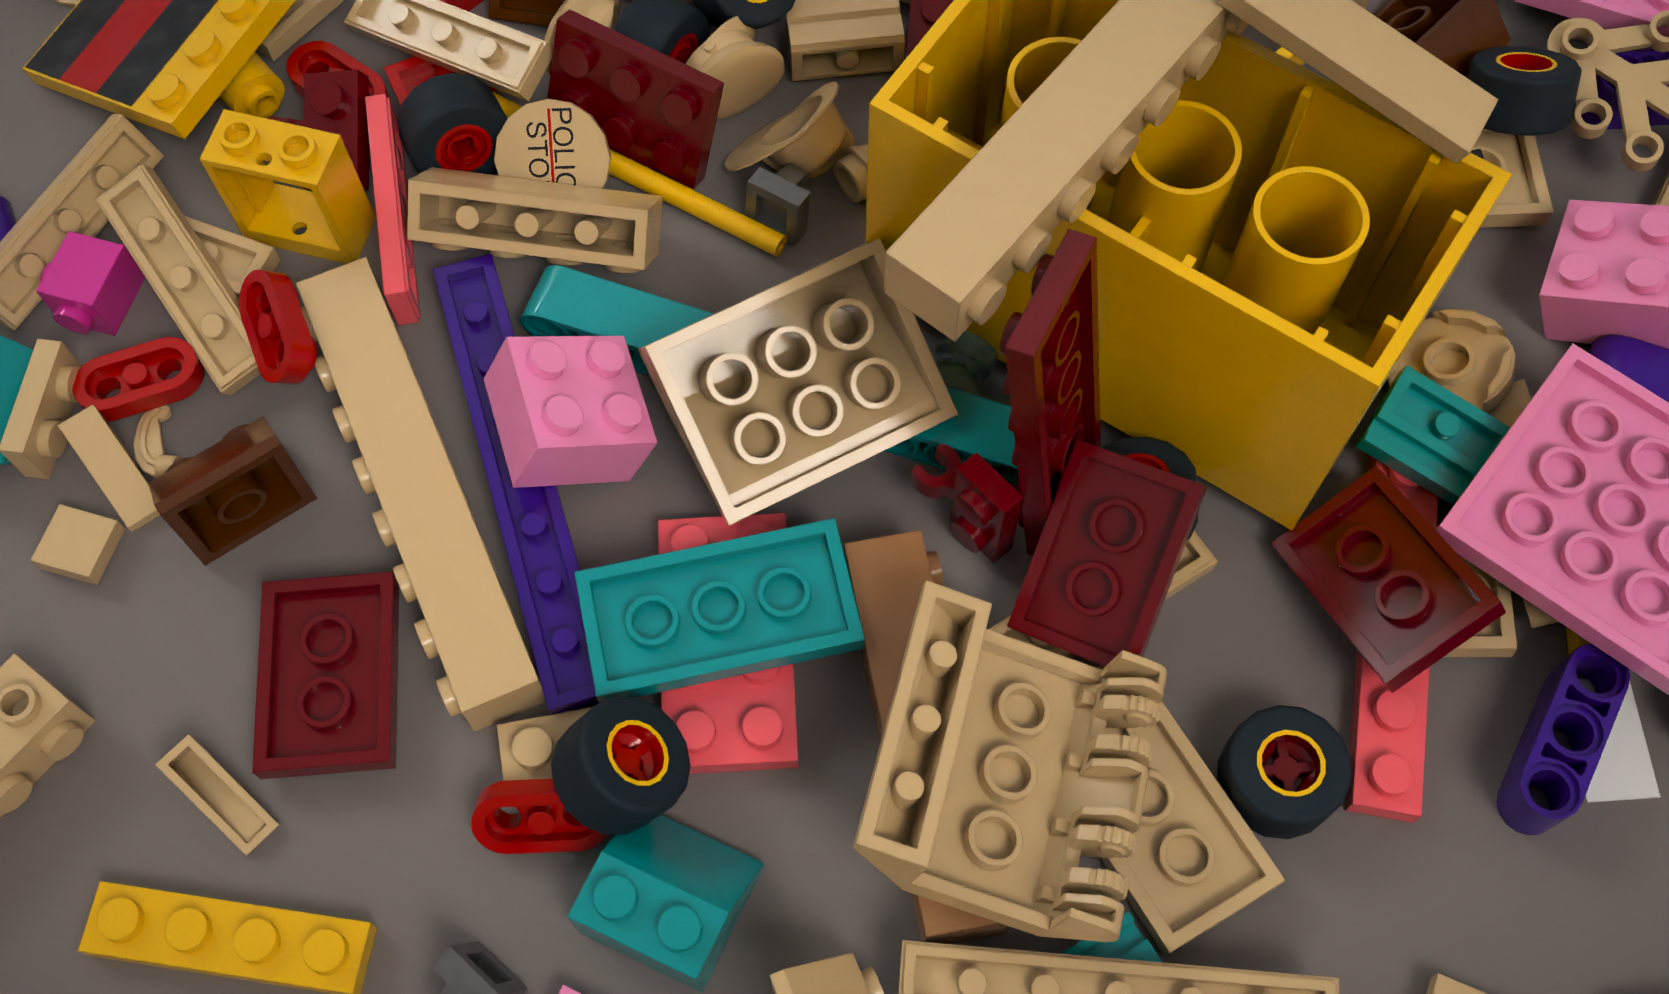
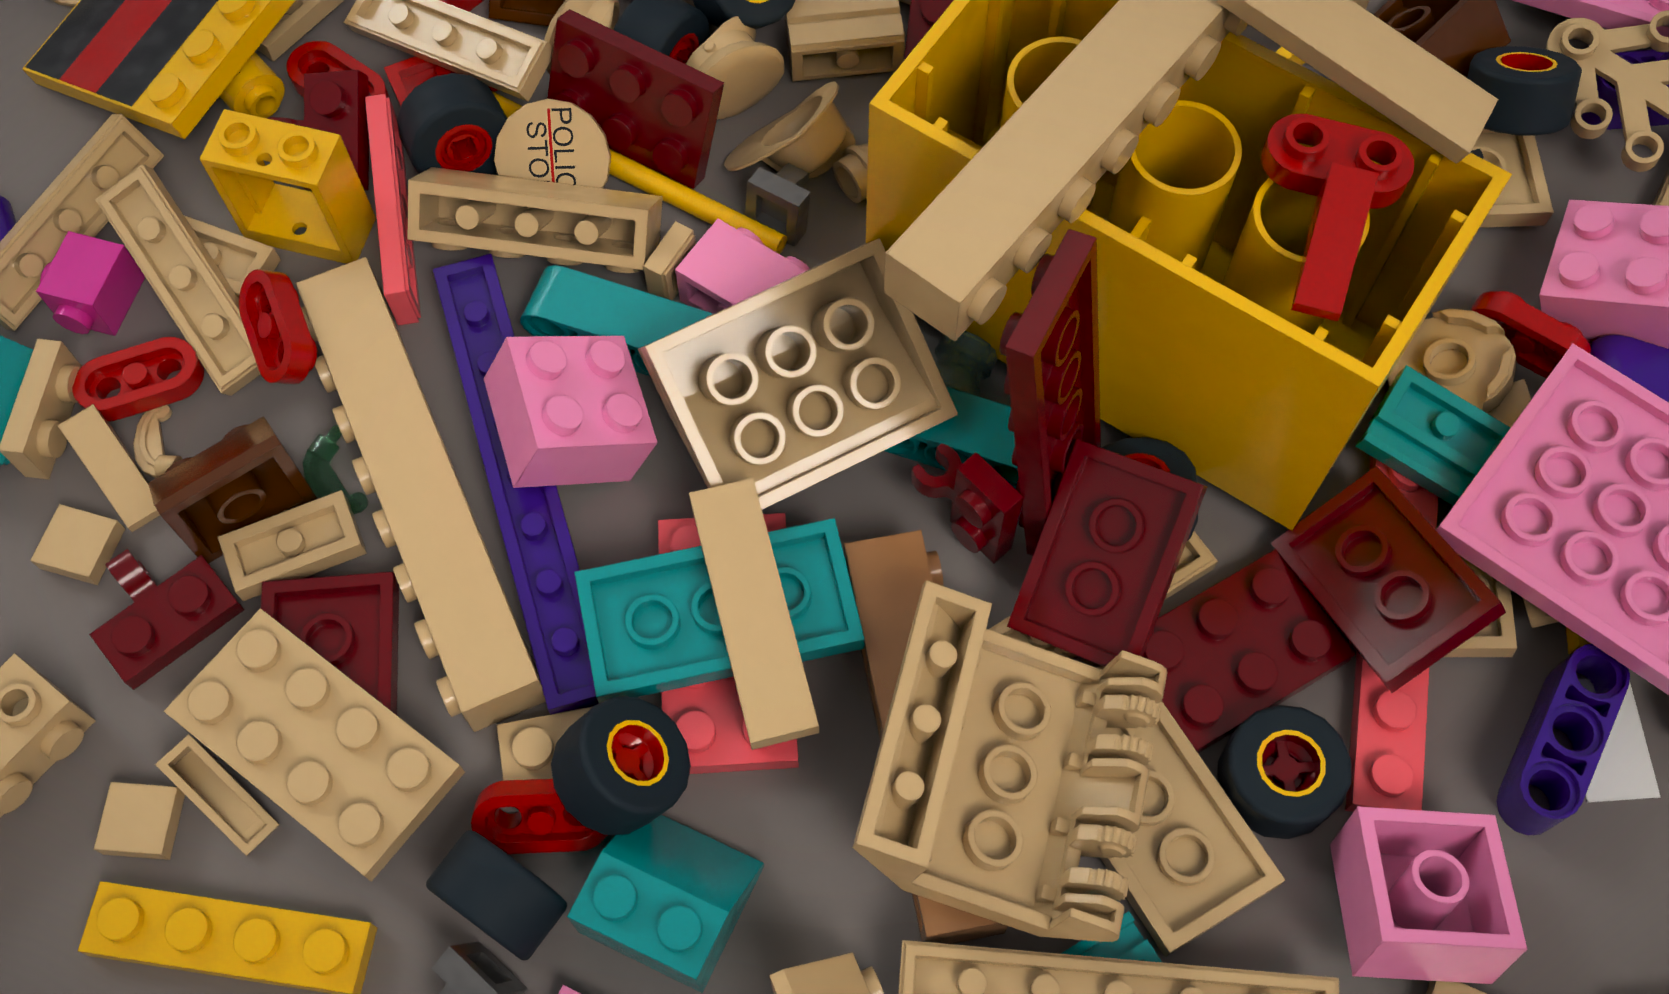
(139, 821): none -> tan tile
(163, 618): none -> dark red plate
(292, 544): none -> tan plate
(315, 743): none -> tan plate
(320, 473): none -> clear green piece
(497, 894): none -> black wheel
(661, 265): none -> tan tile
(730, 267): none -> bright pink brick
(753, 614): none -> tan tile
(1242, 649): none -> dark red plate
(1334, 141): none -> red plate
(1334, 241): none -> red piece
(1426, 896): none -> bright pink brick
(1535, 336): none -> red plate

